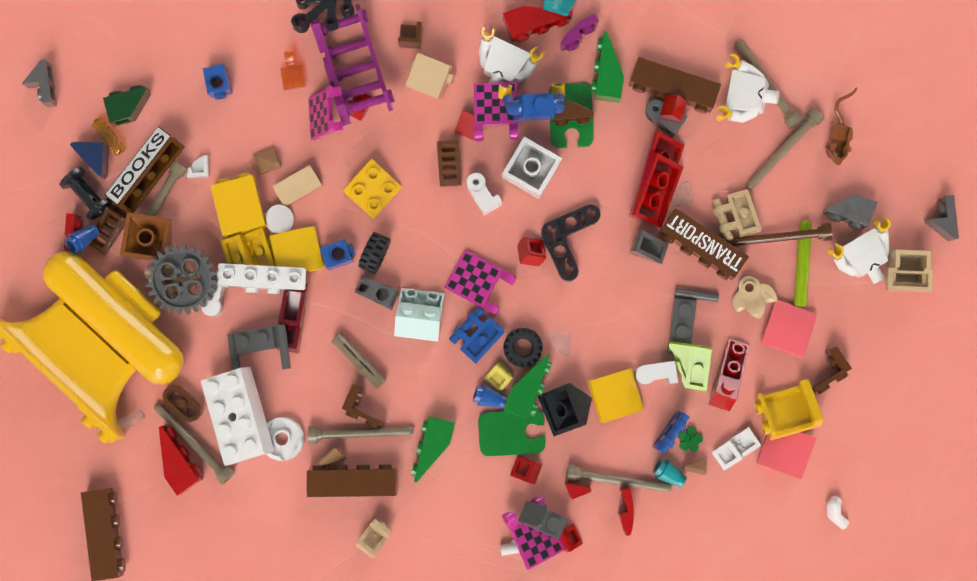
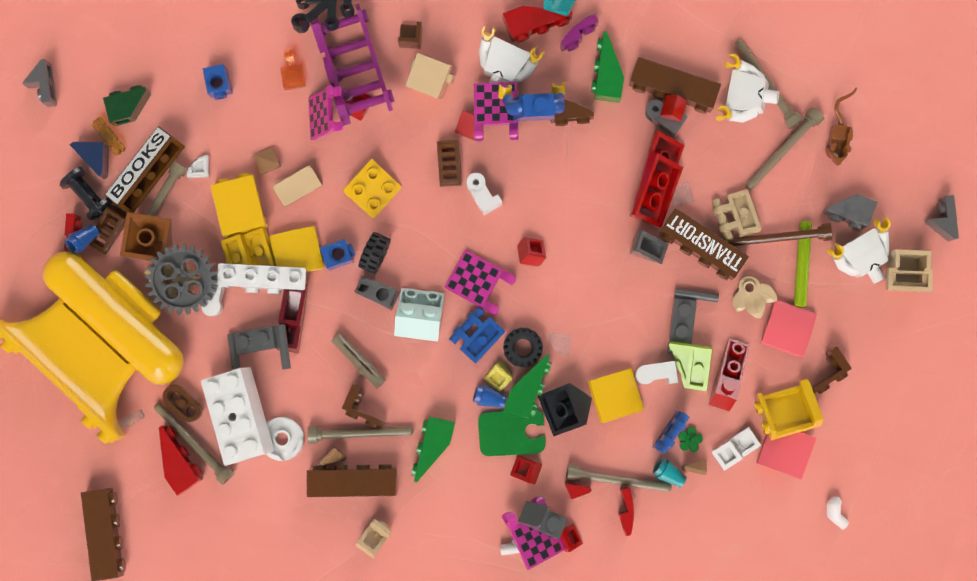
(279, 219): white piece -> none
(531, 167): white slope -> none
(562, 232): black beam -> none
(580, 94): green piece -> none

